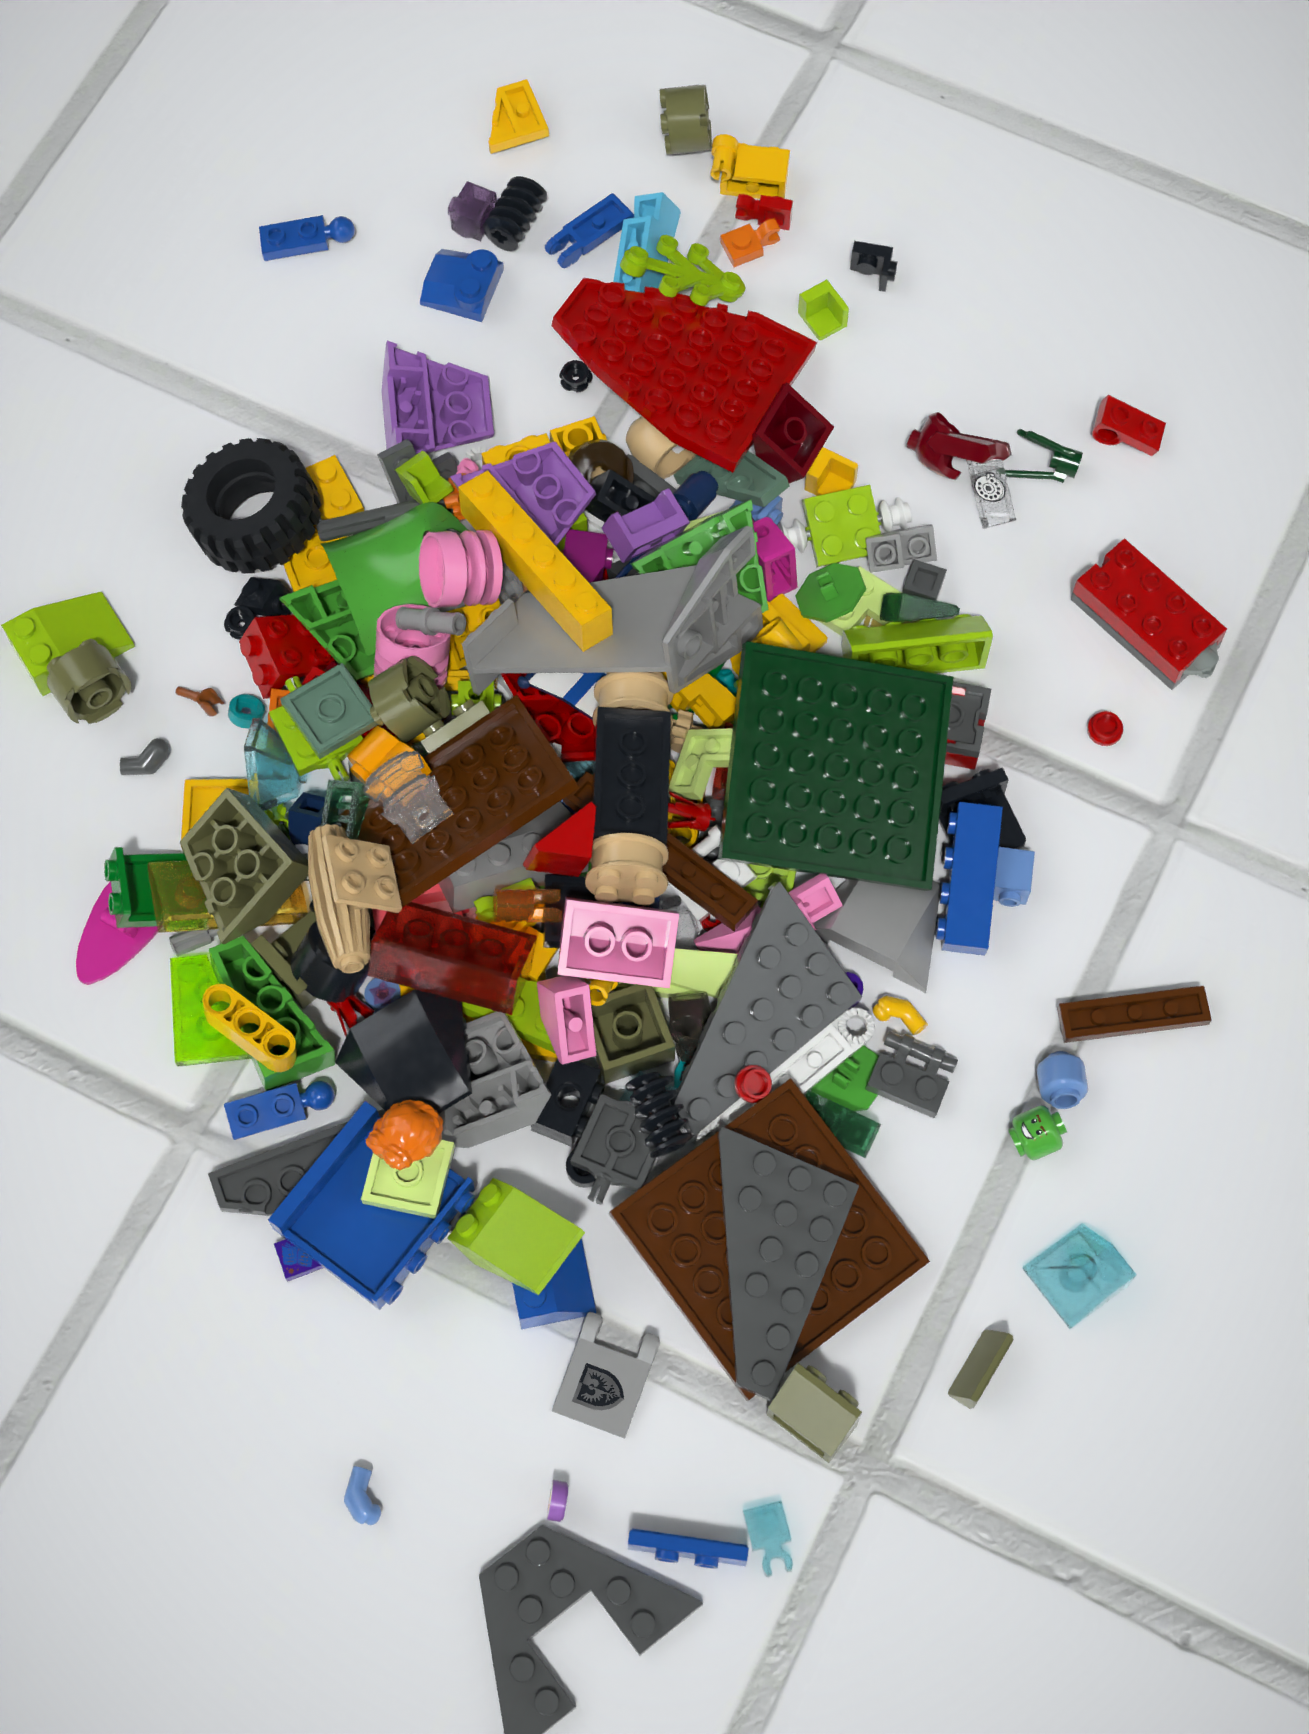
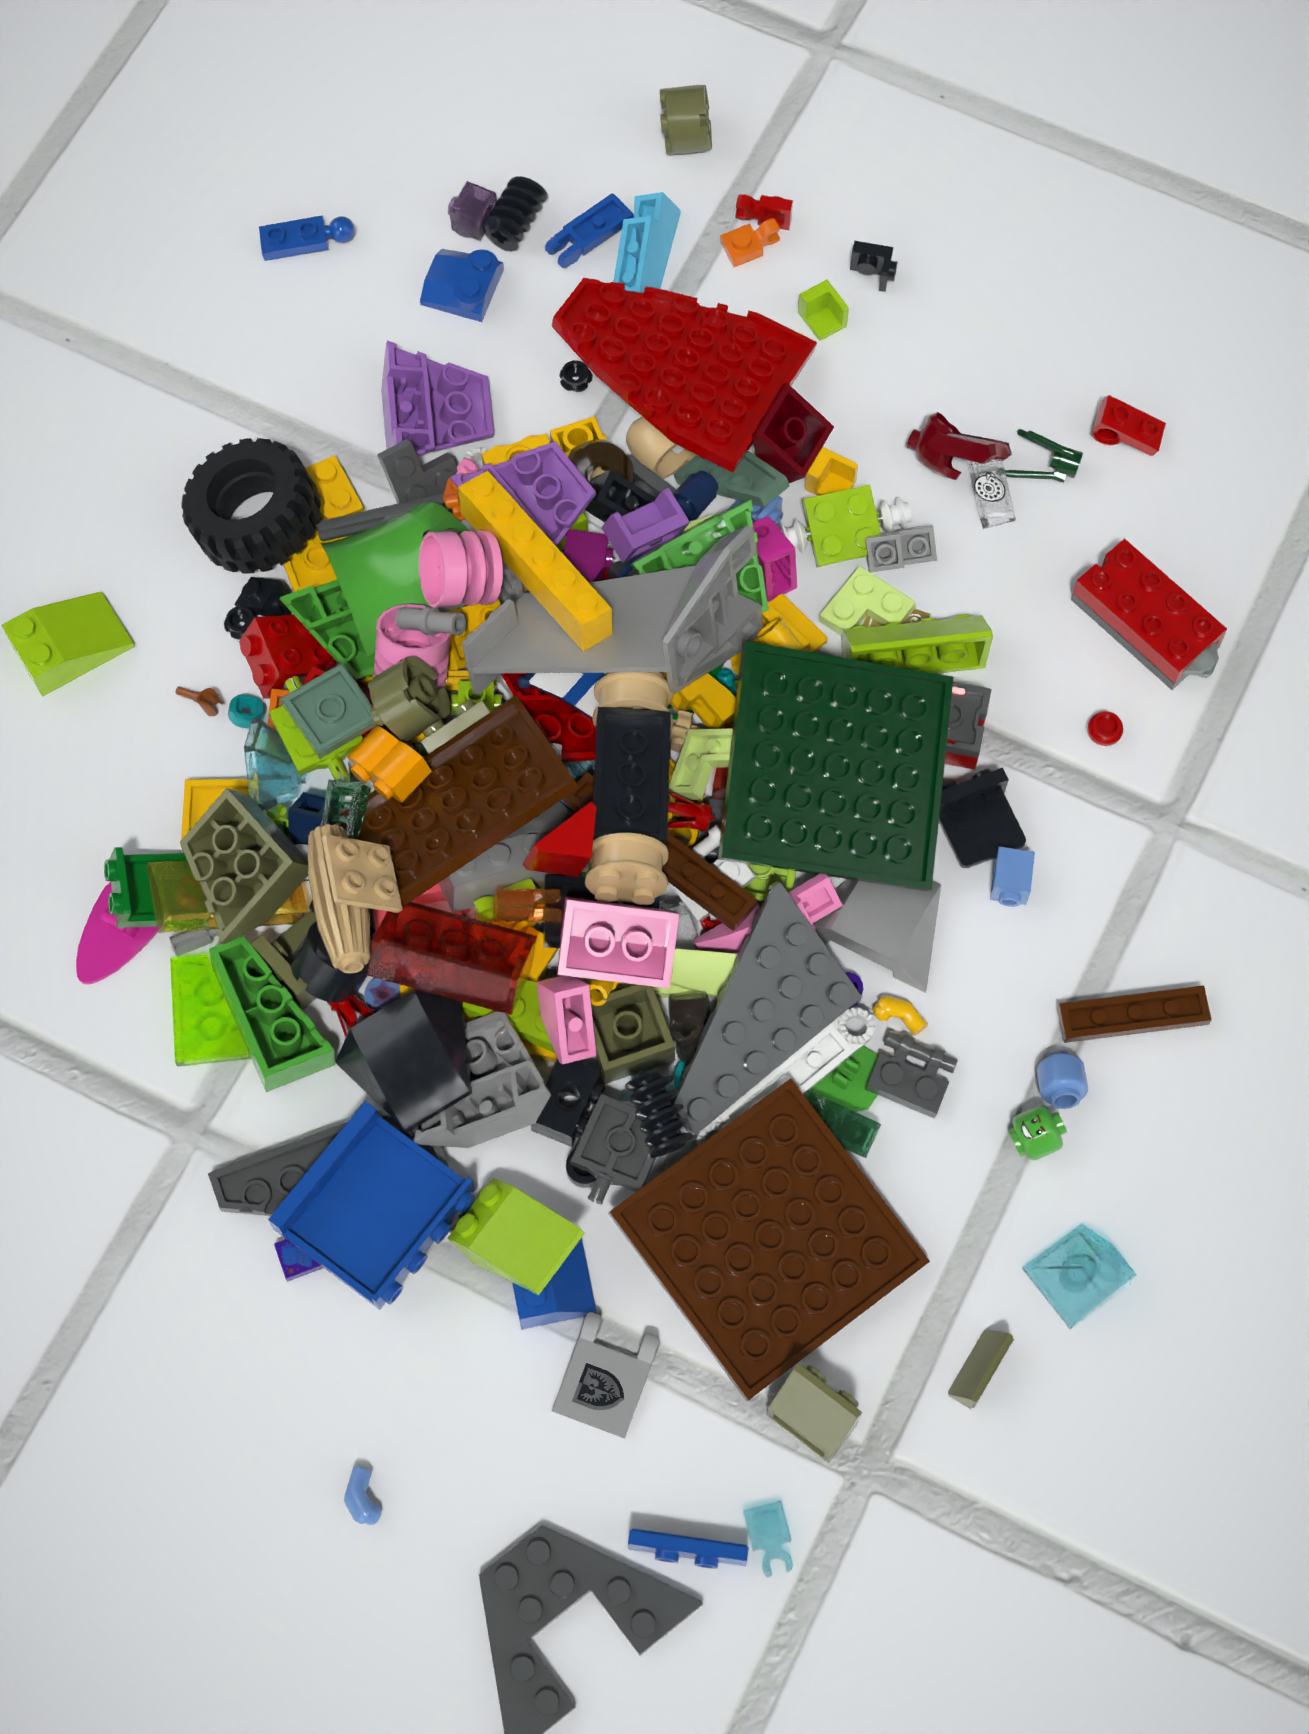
(88, 682): olive brick -> none
(149, 760): dark grey arm -> none
(242, 1012): yellow beam -> none
(276, 1108): blue plate -> none
(406, 1133): orange hair -> none
(408, 795): clear piece -> none
(412, 1189): yellowish green plate -> none
(423, 479): lime panel -> none
(516, 117): yellow wing -> none
(557, 1501): medium lavender tile -> none
(723, 285): lime plant -> none
(749, 168): yellow hinge -> none
(753, 1083): red plate -> none
(779, 1241): dark grey wing -> none
(830, 592): bright green piece -> none
(906, 607): clear green slope -> none
(924, 580): dark grey plate -> none
(971, 878): blue brick -> none

